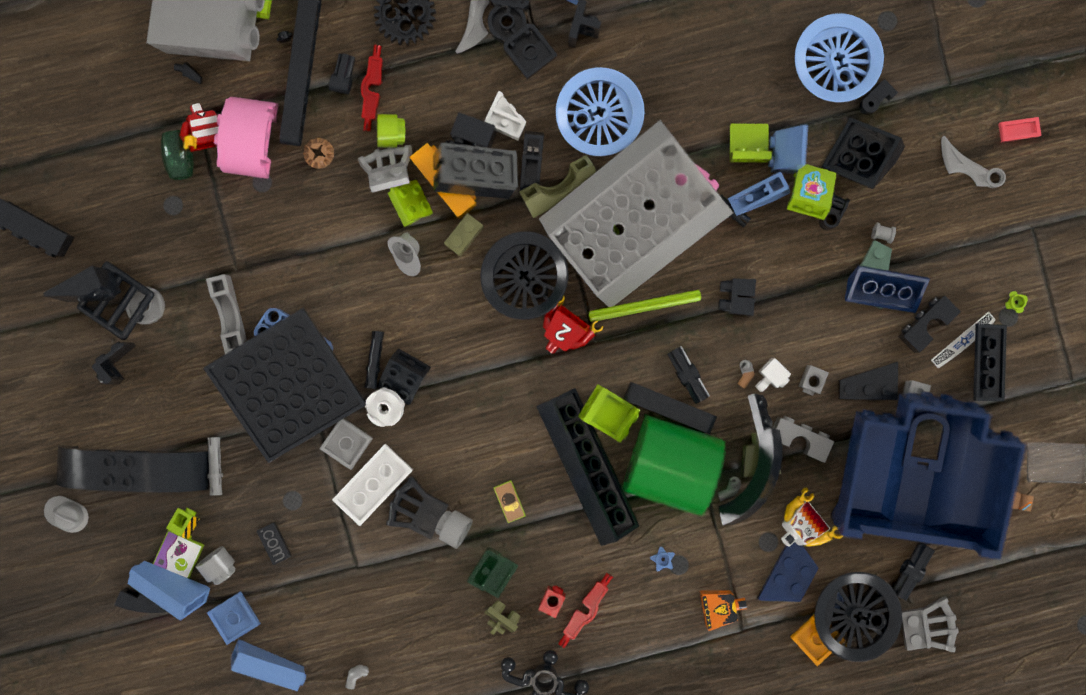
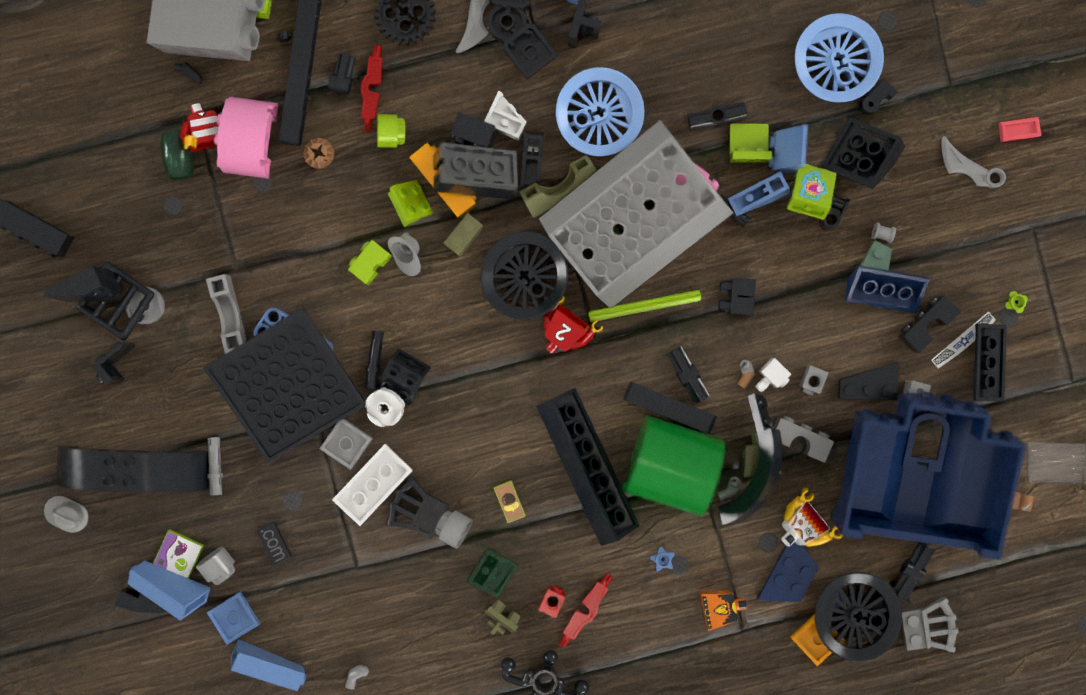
(183, 522): lime brick -> none
(368, 261): none -> lime brick
(390, 175): light grey plate -> none
(609, 413): lime panel -> none
(728, 113): none -> black piece

